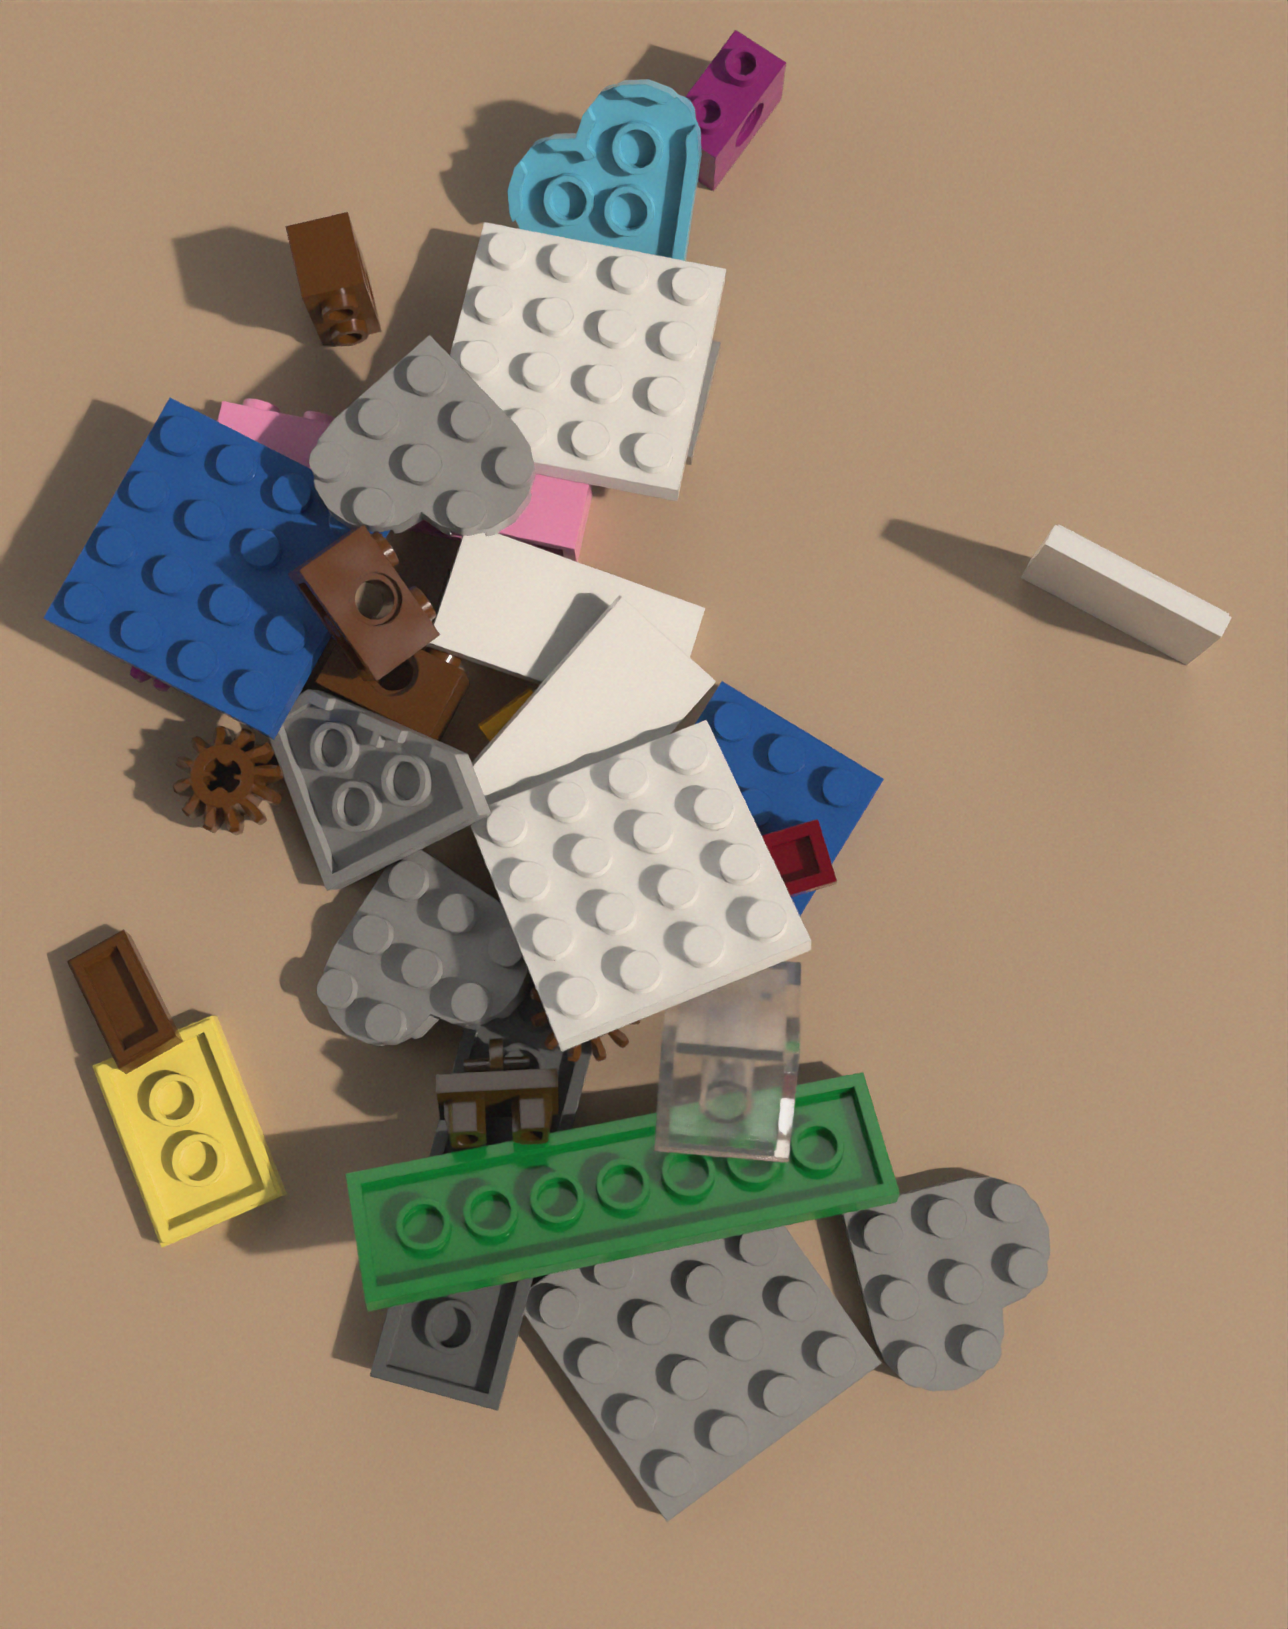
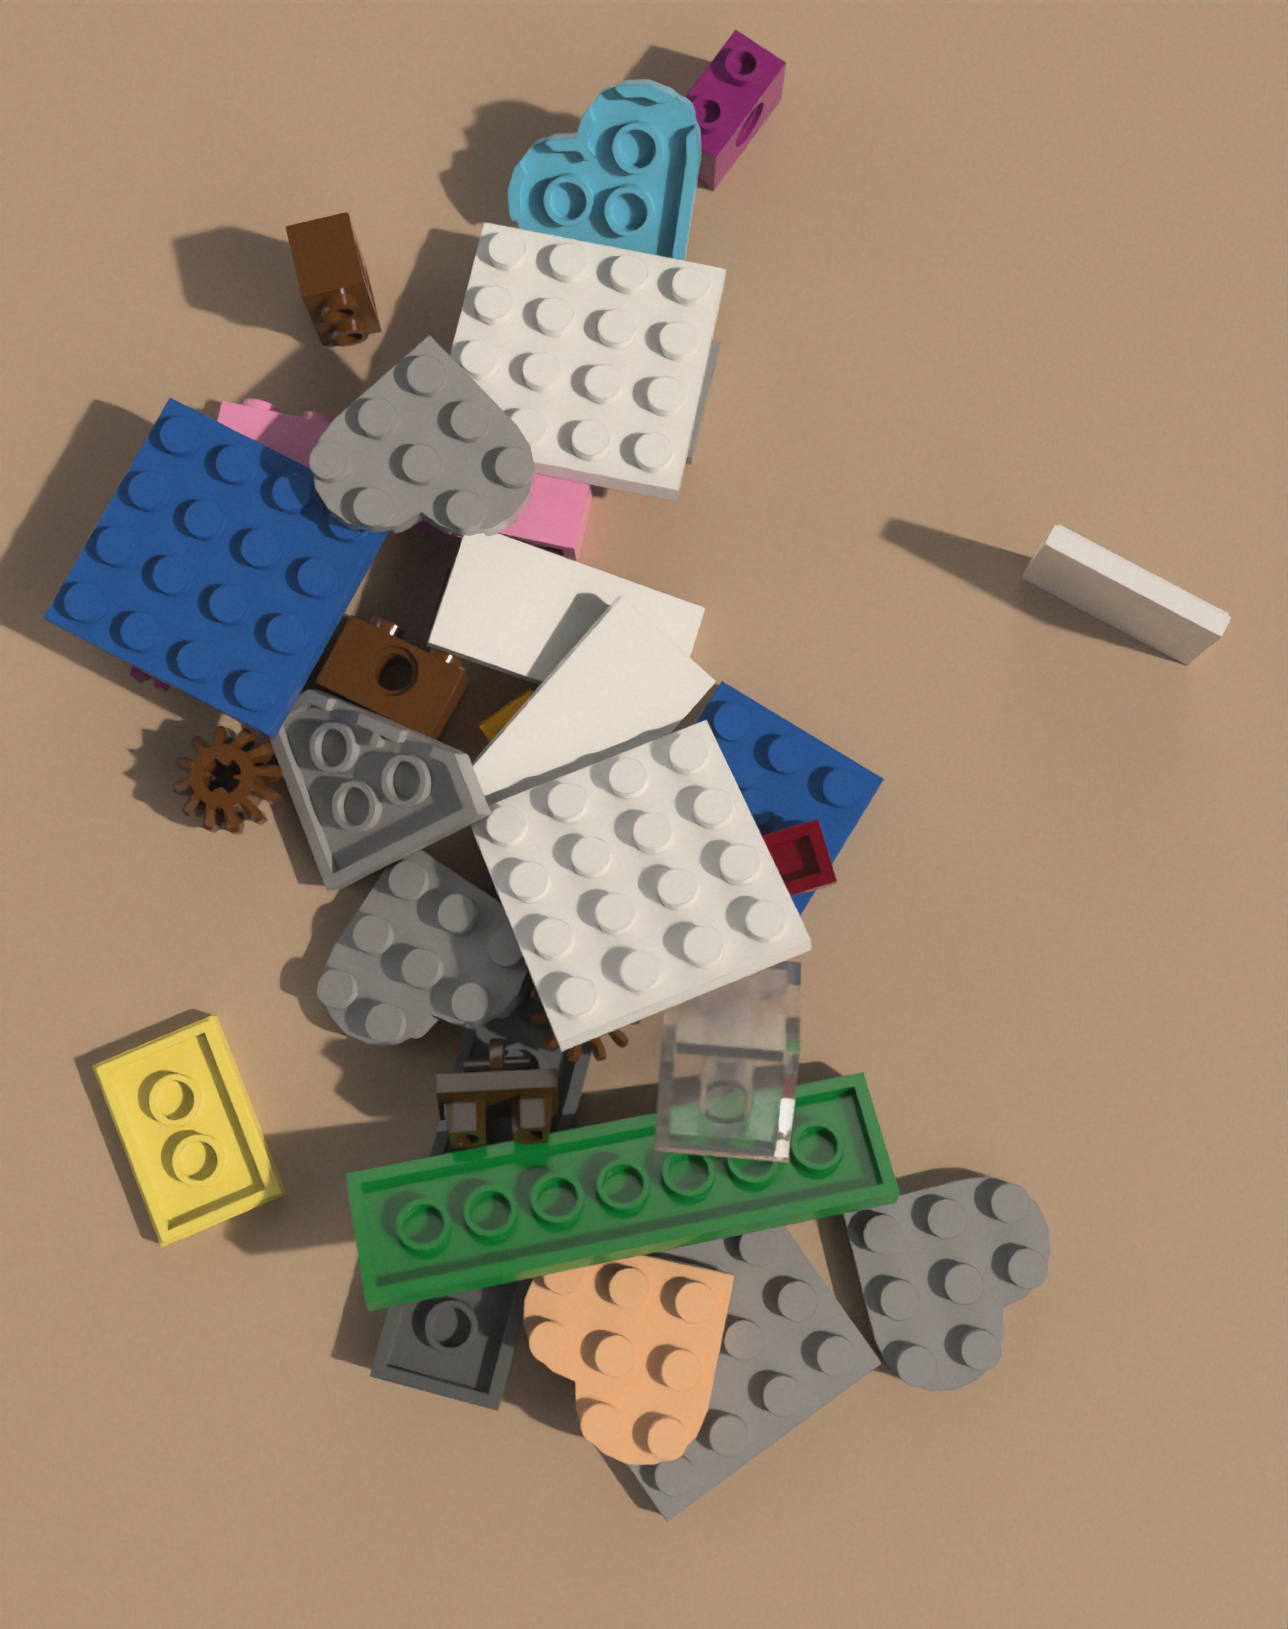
(124, 1002): reddish brown tile -> none
(330, 588): reddish brown brick -> none
(637, 1344): none -> light nougat plate

